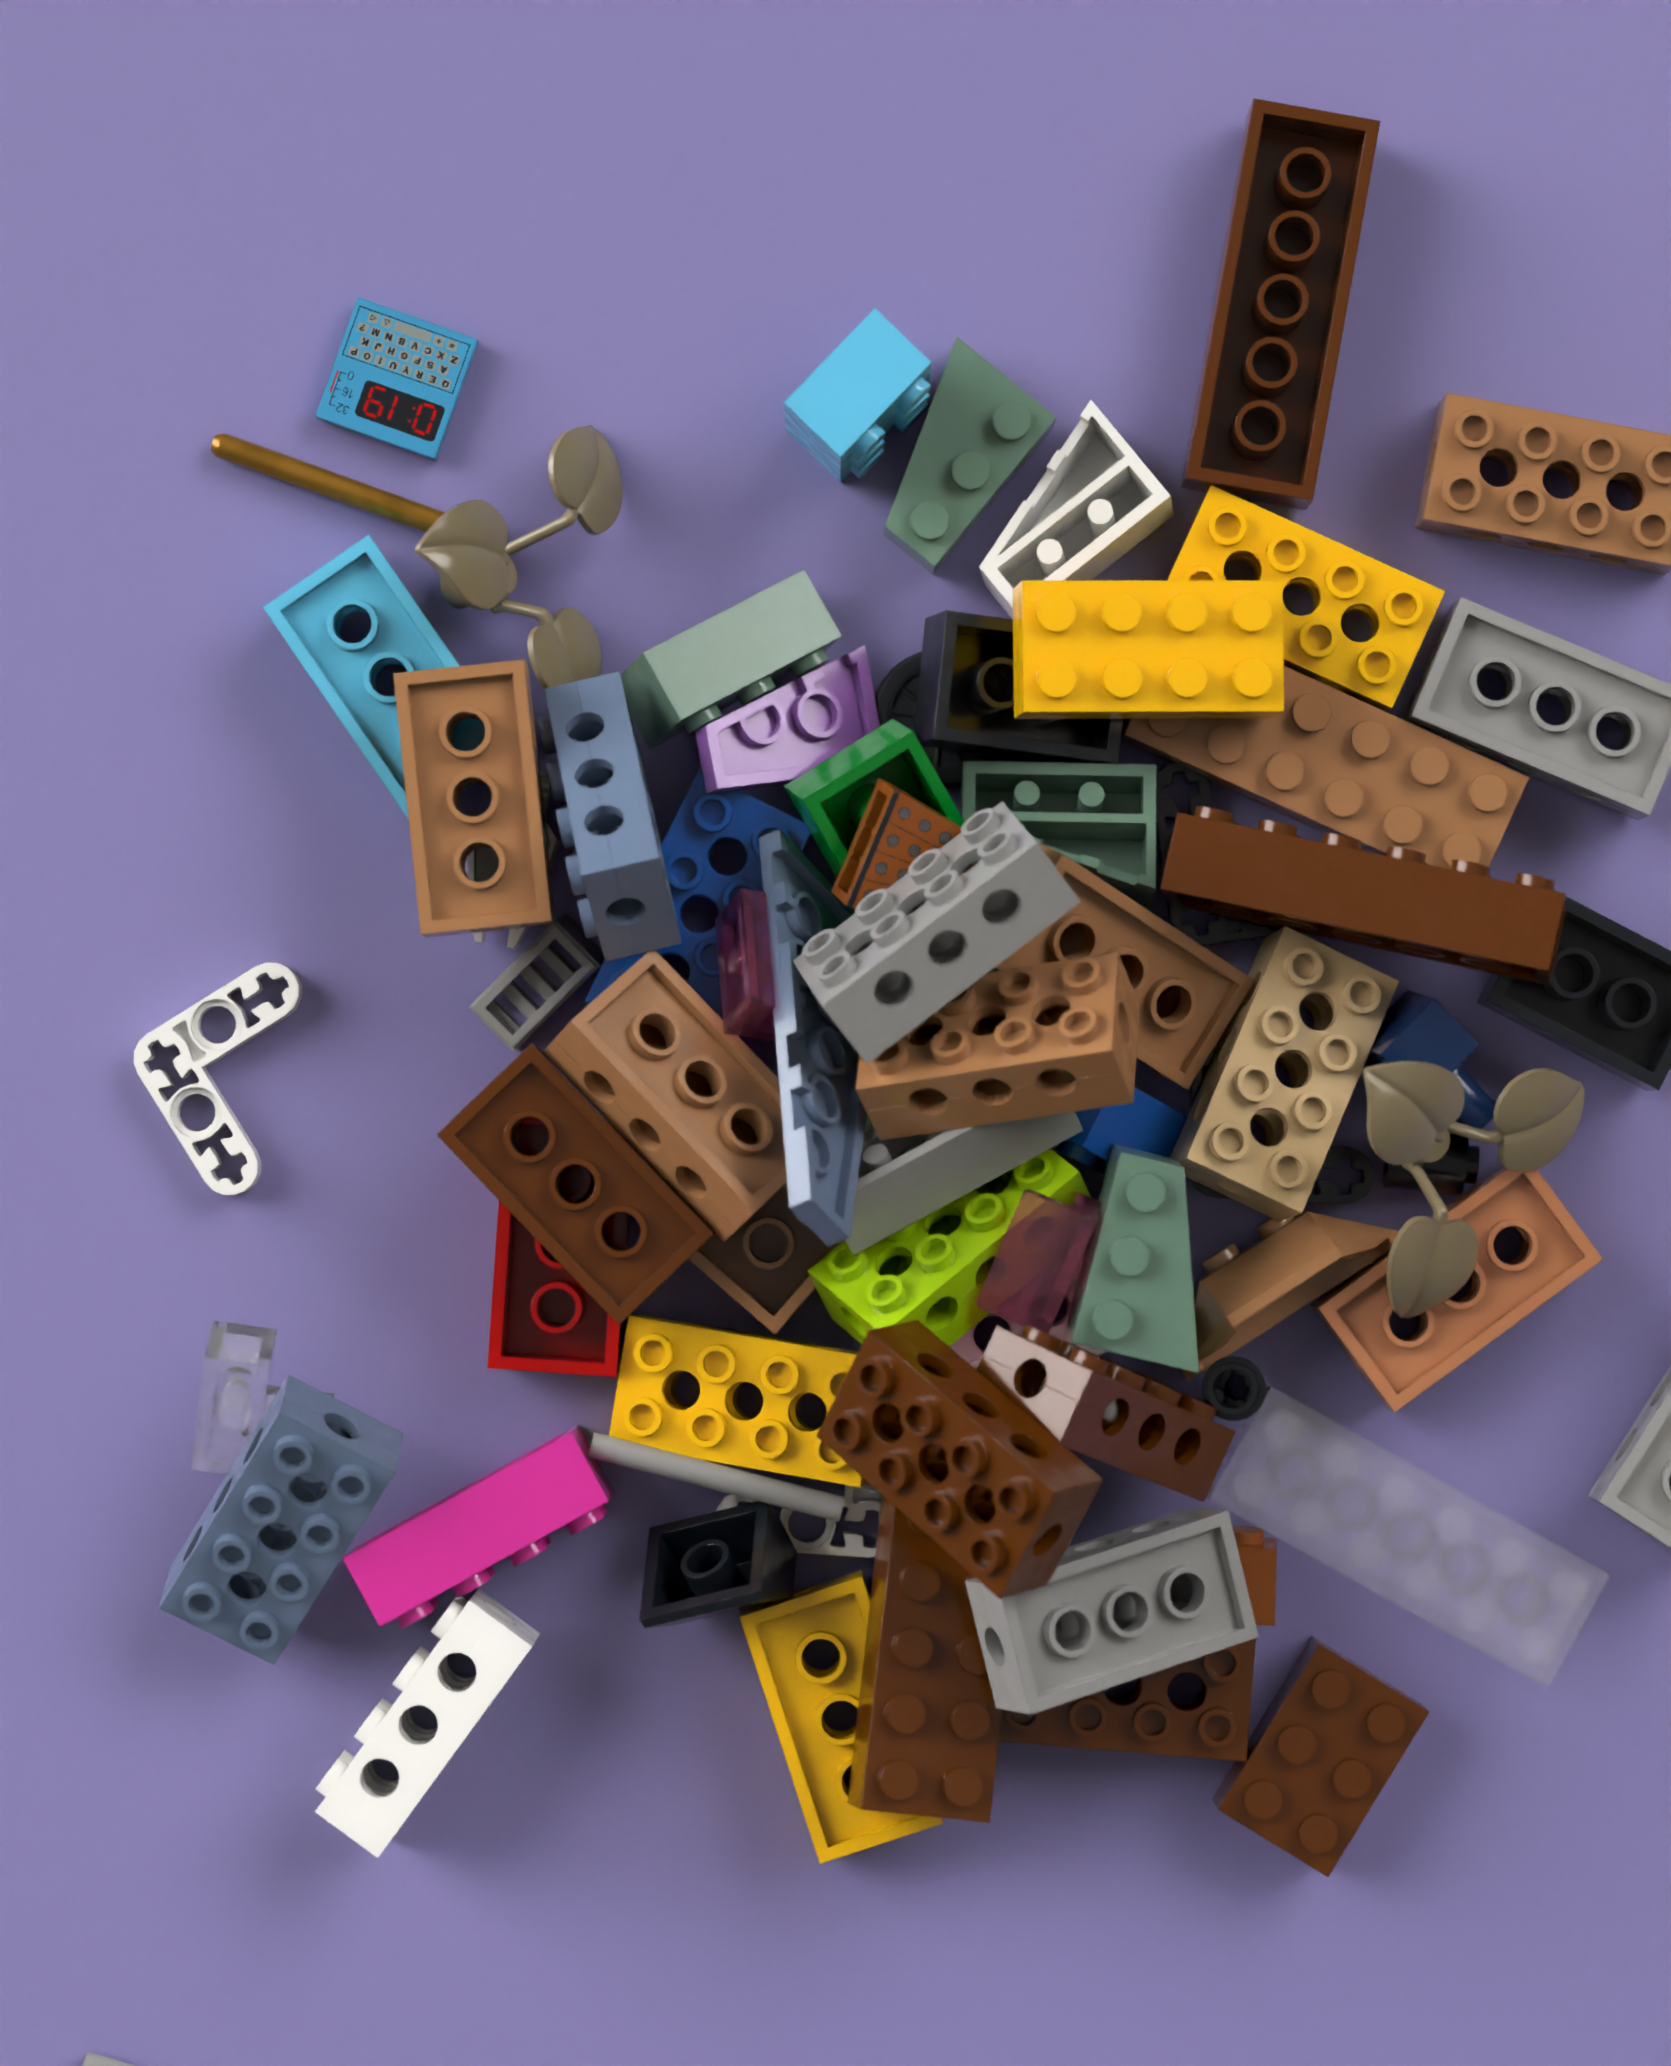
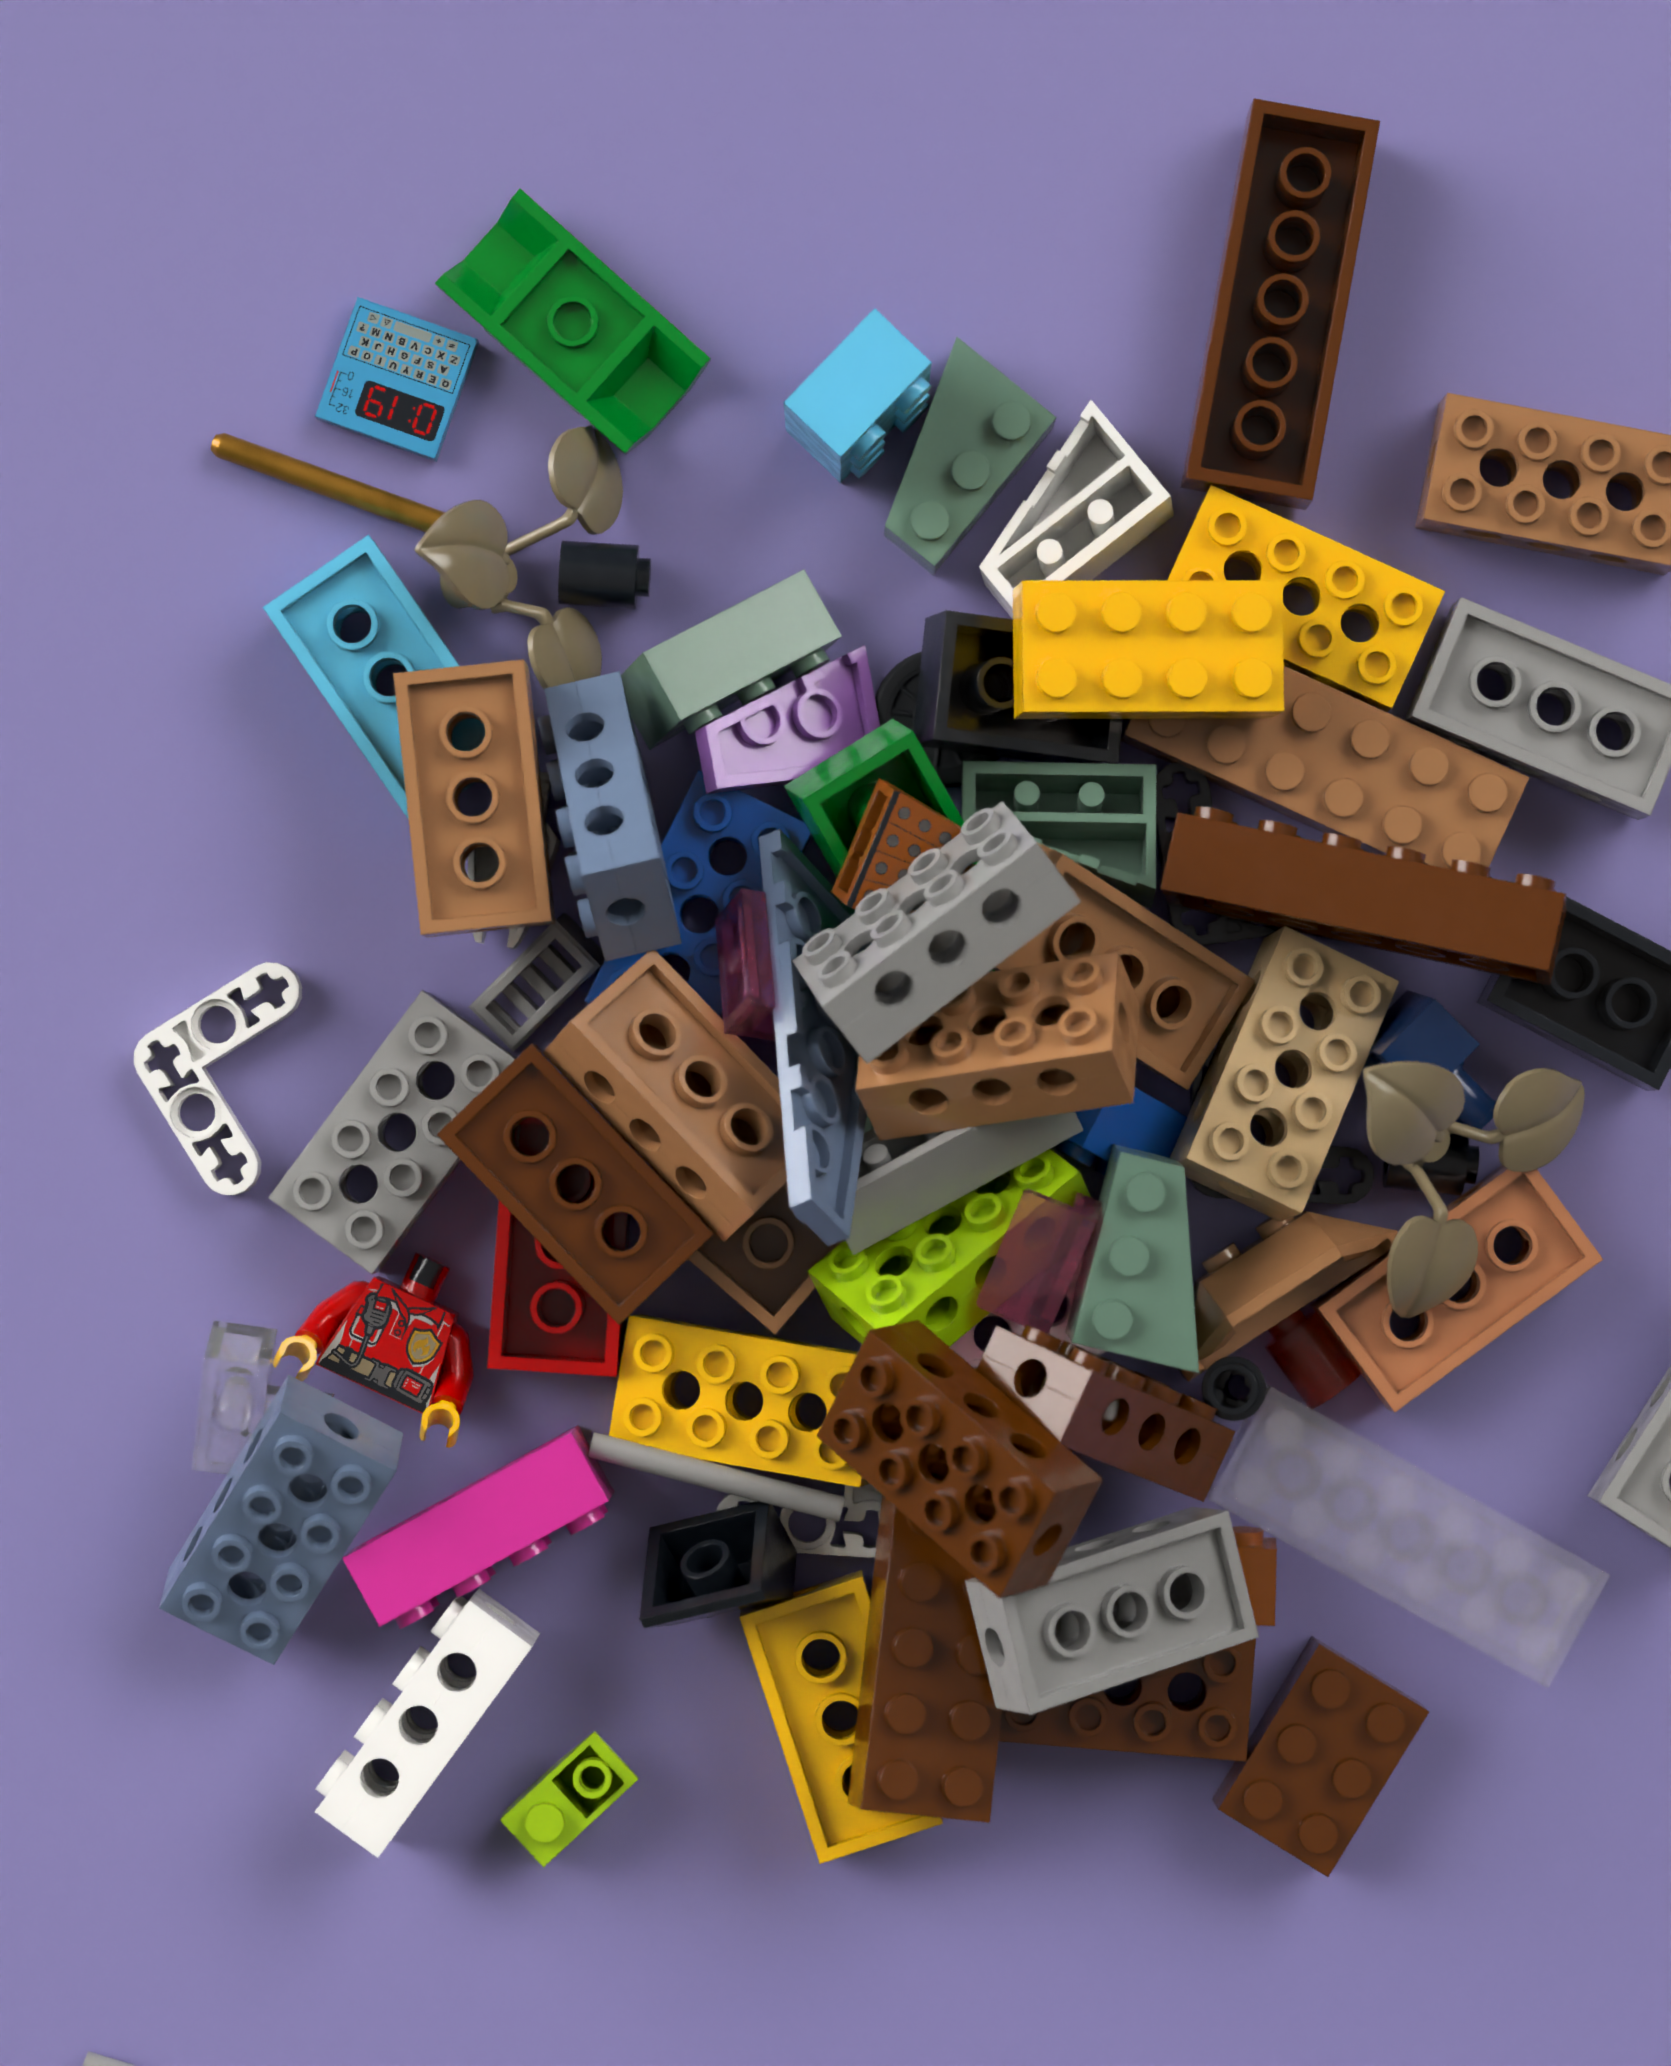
(355, 1135): none -> light grey brick
(393, 1343): none -> torso
(568, 1798): none -> lime slope
(575, 324): none -> green piece
(602, 574): none -> black brick
(1311, 1357): none -> clear red brick

